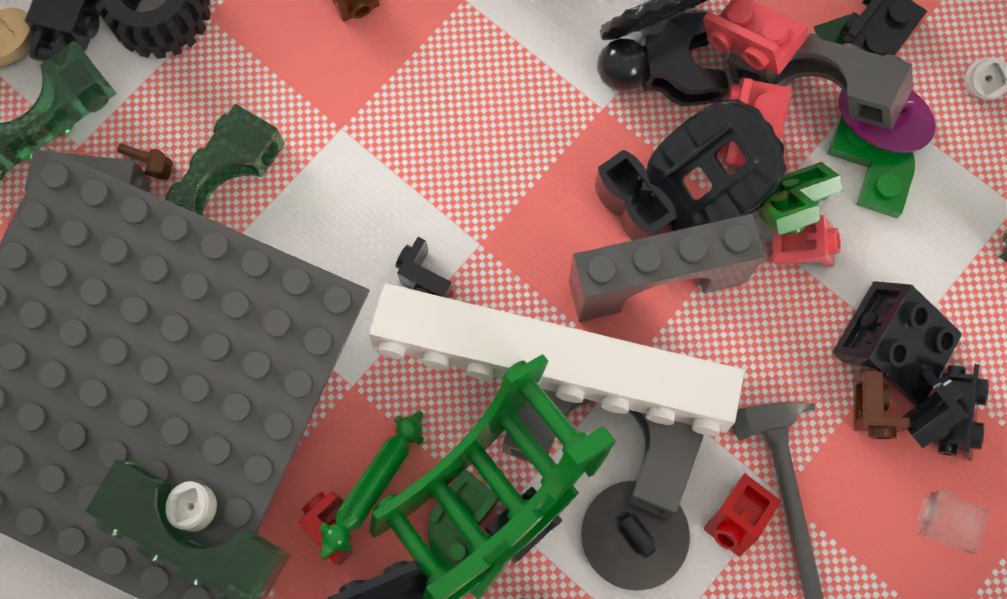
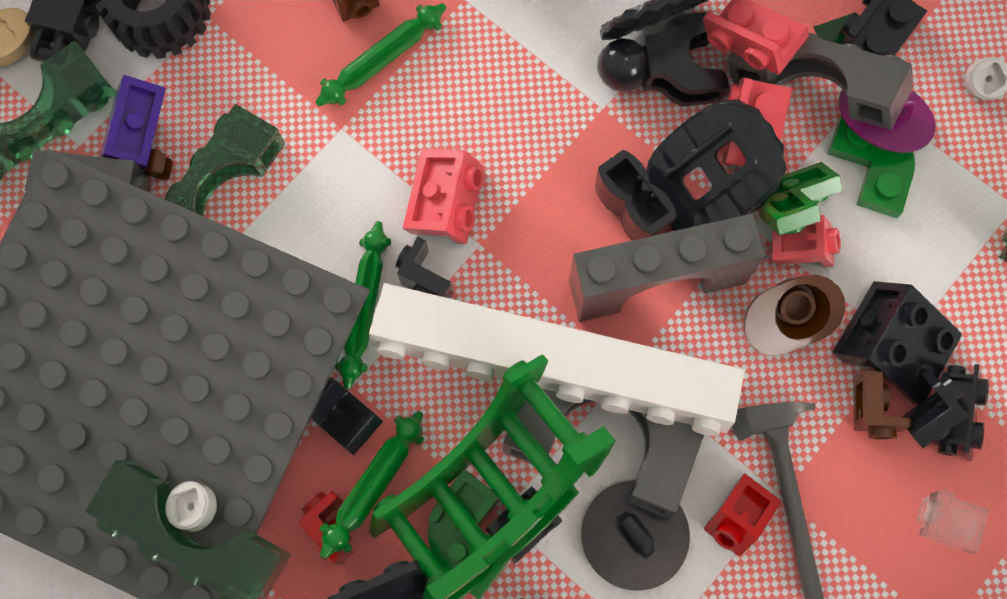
(133, 121): none -> dark purple panel
(345, 417): none -> black bracket
(368, 276): none -> green wheel
(380, 54): none -> green wheel
(444, 194): none -> coral bracket
(794, 314): none -> reddish brown piece

